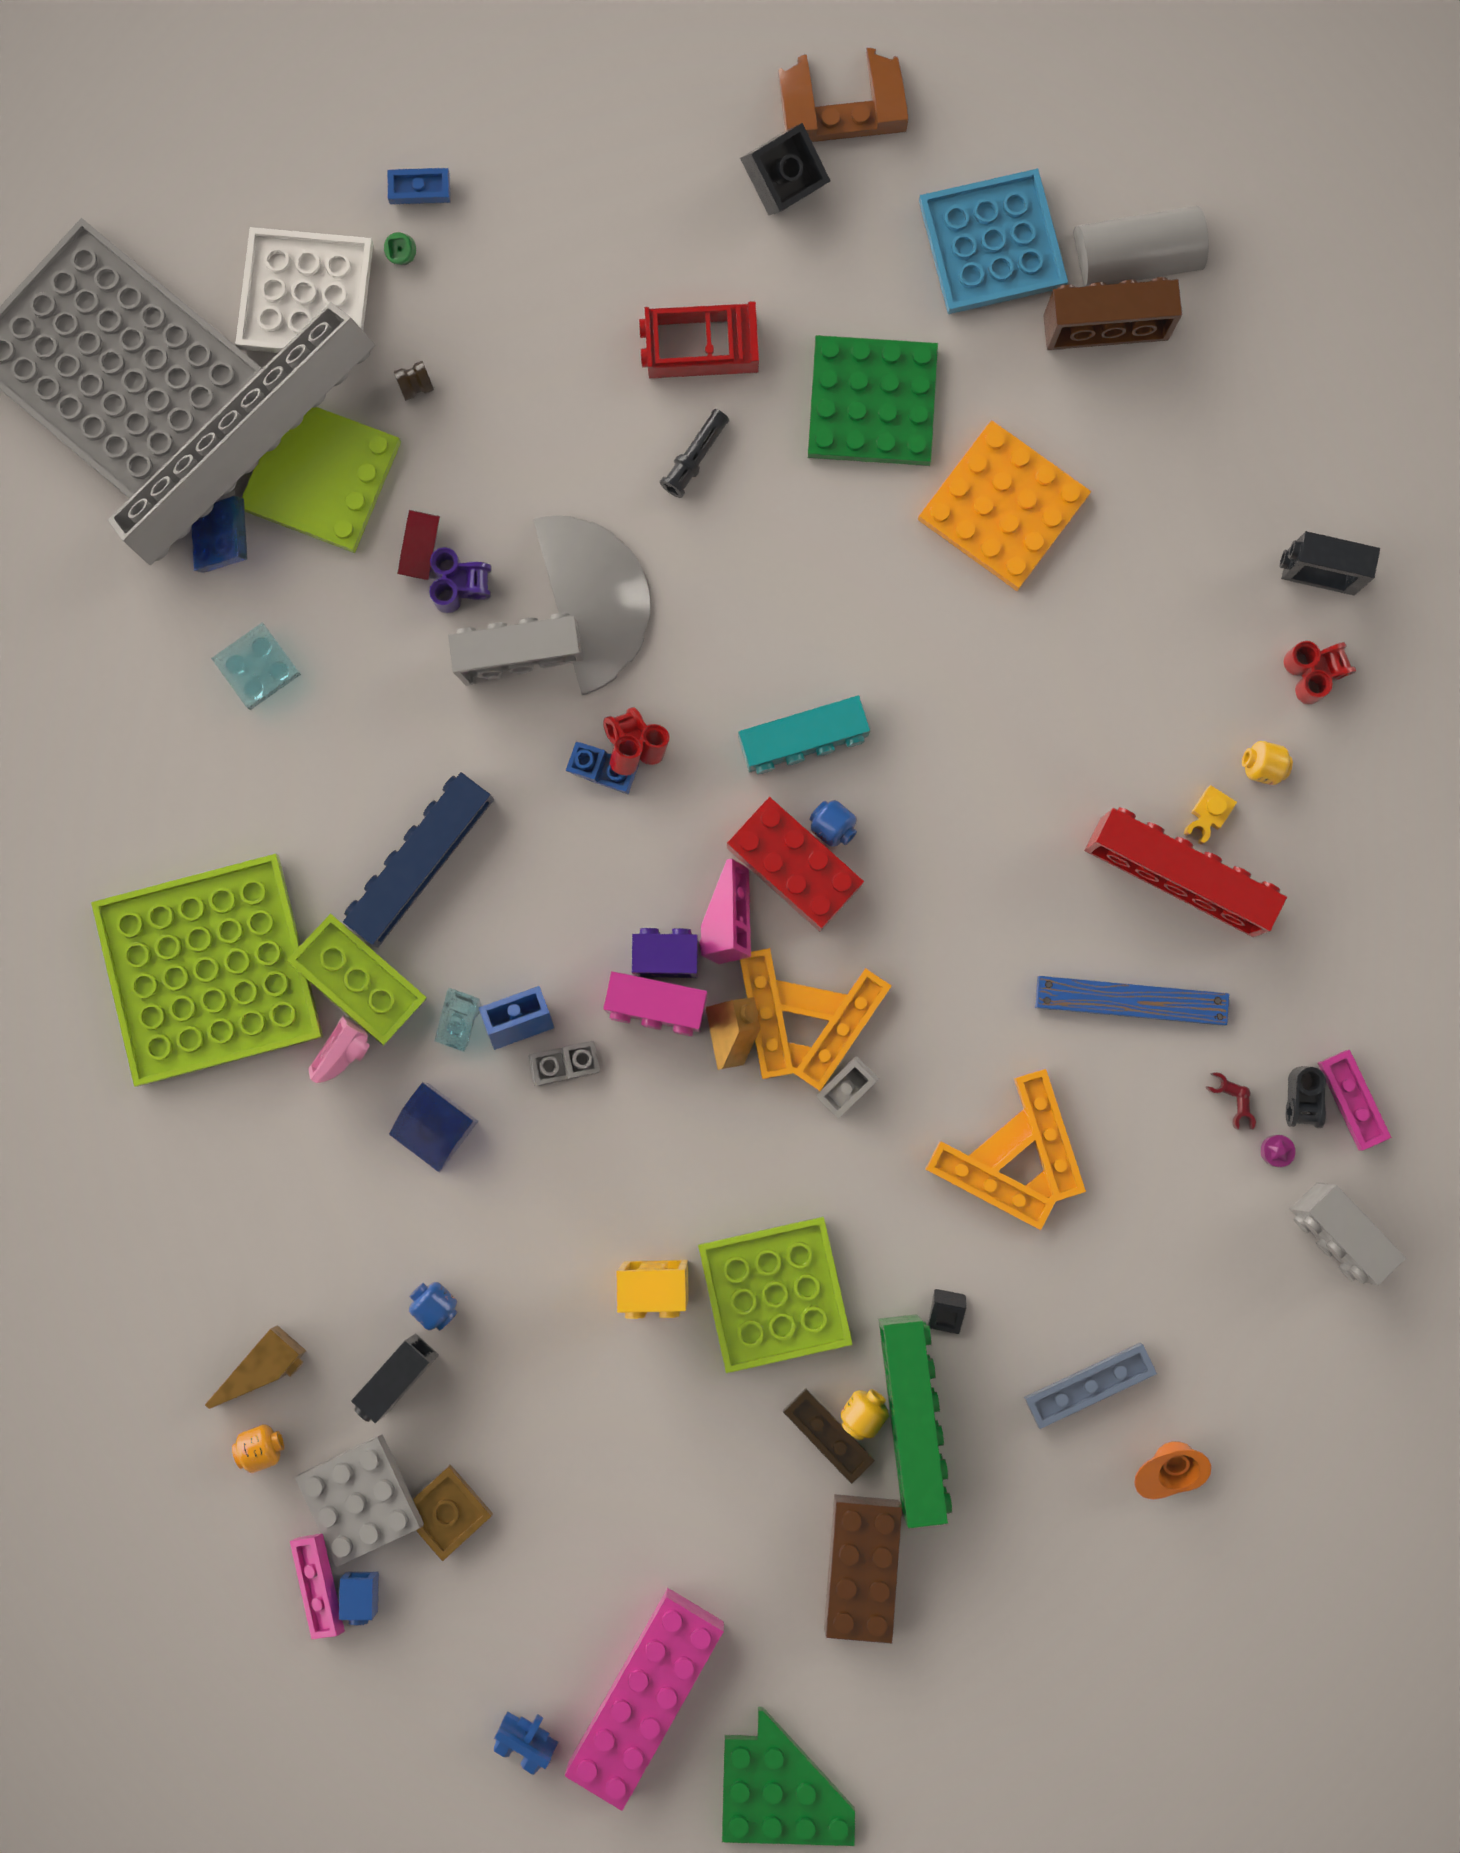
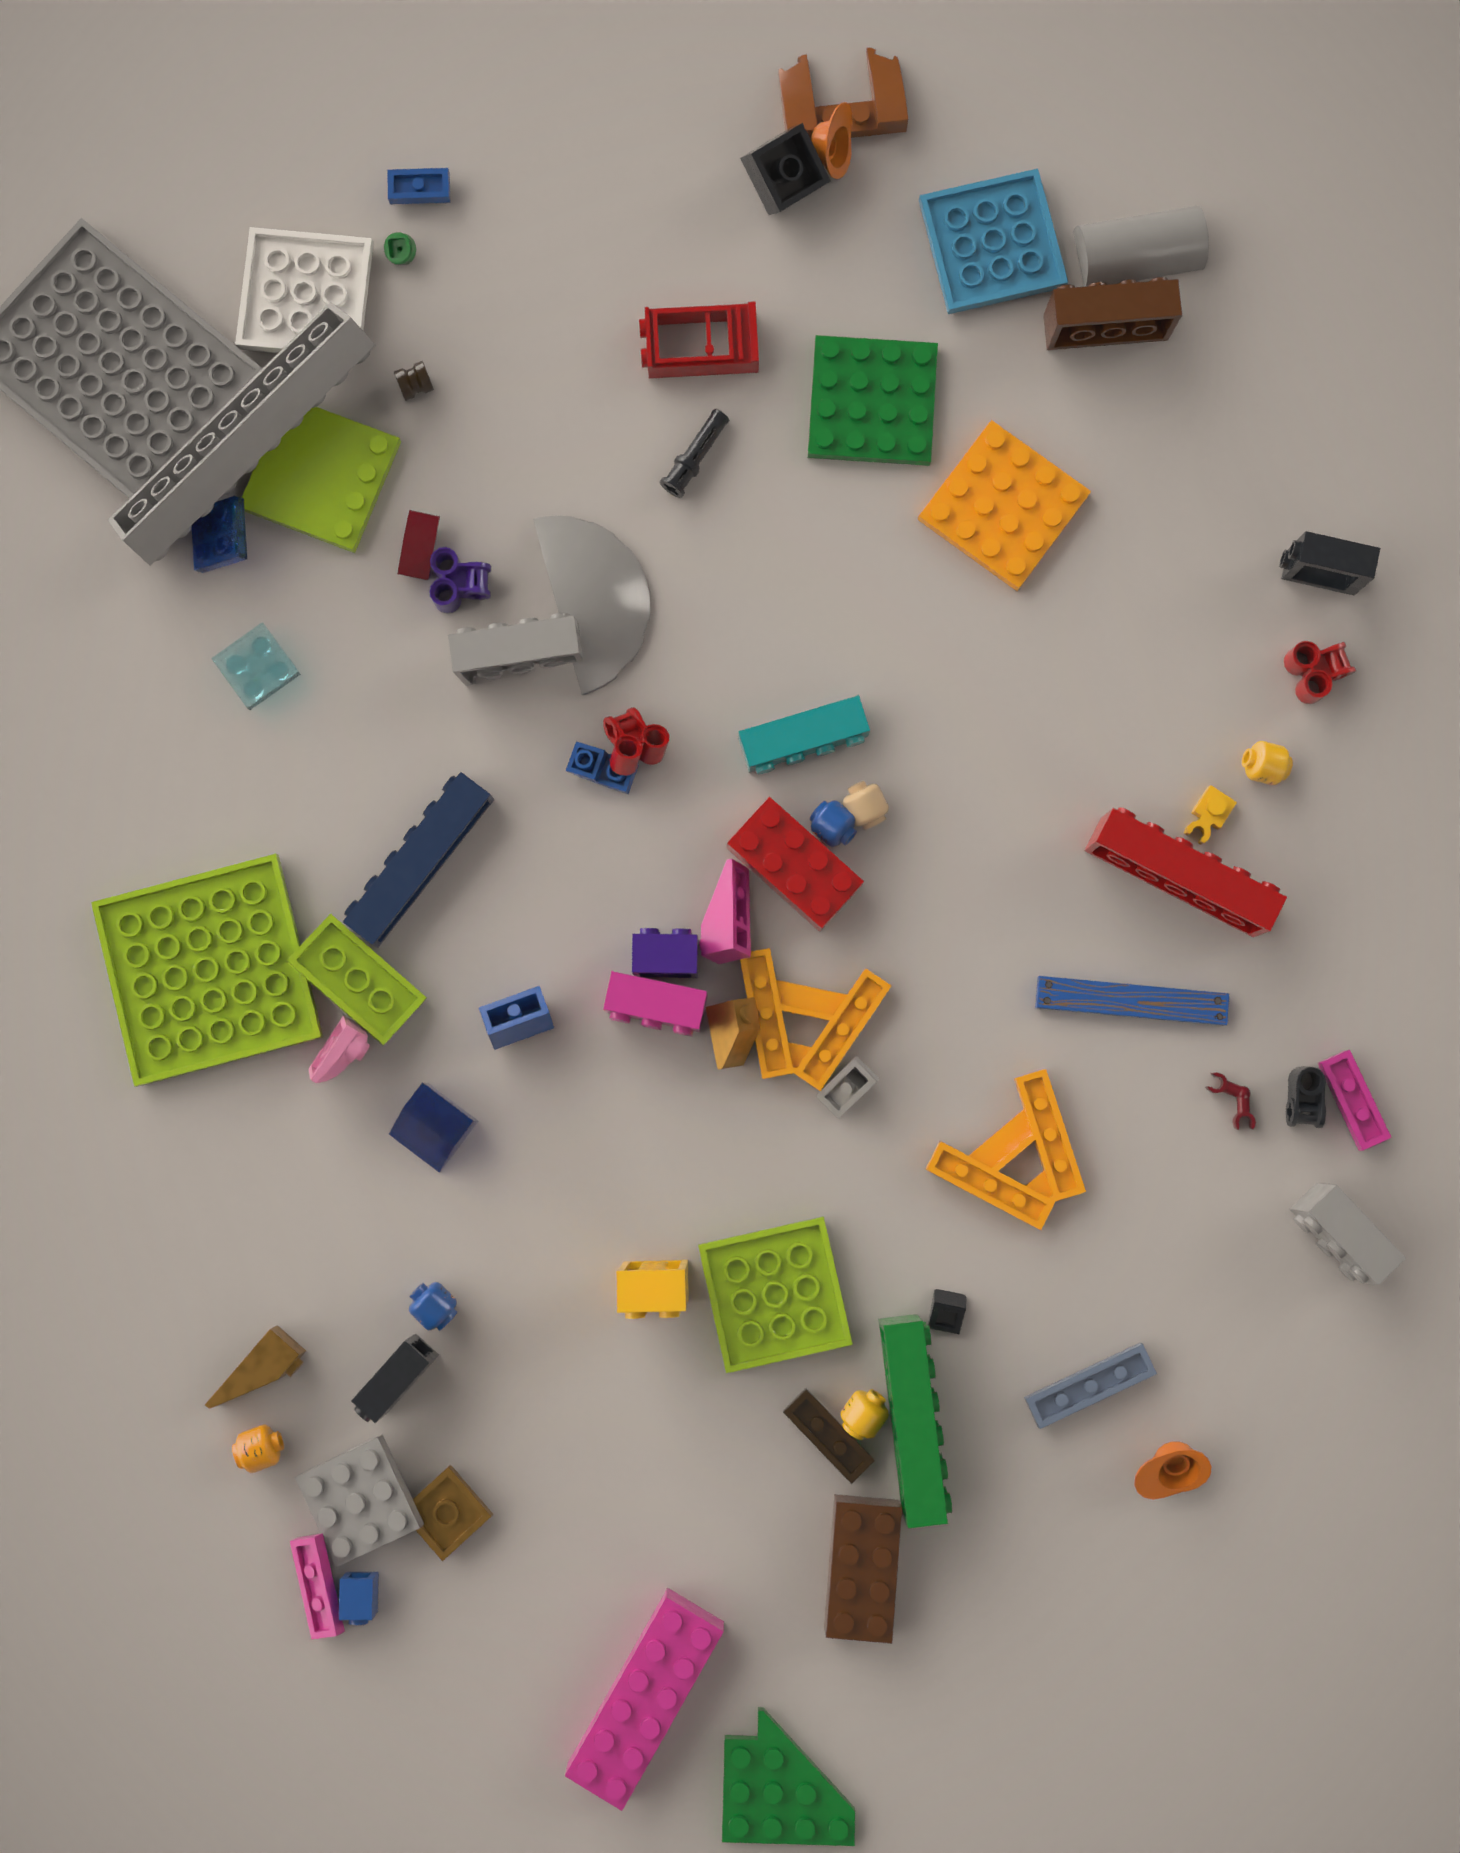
(457, 1019): clear light blue slope -> none
(526, 1739): blue hips -> none
(564, 1063): light grey slope -> none
(833, 141): none -> orange piece
(866, 804): none -> tan head
(1278, 1151): magenta tile -> none

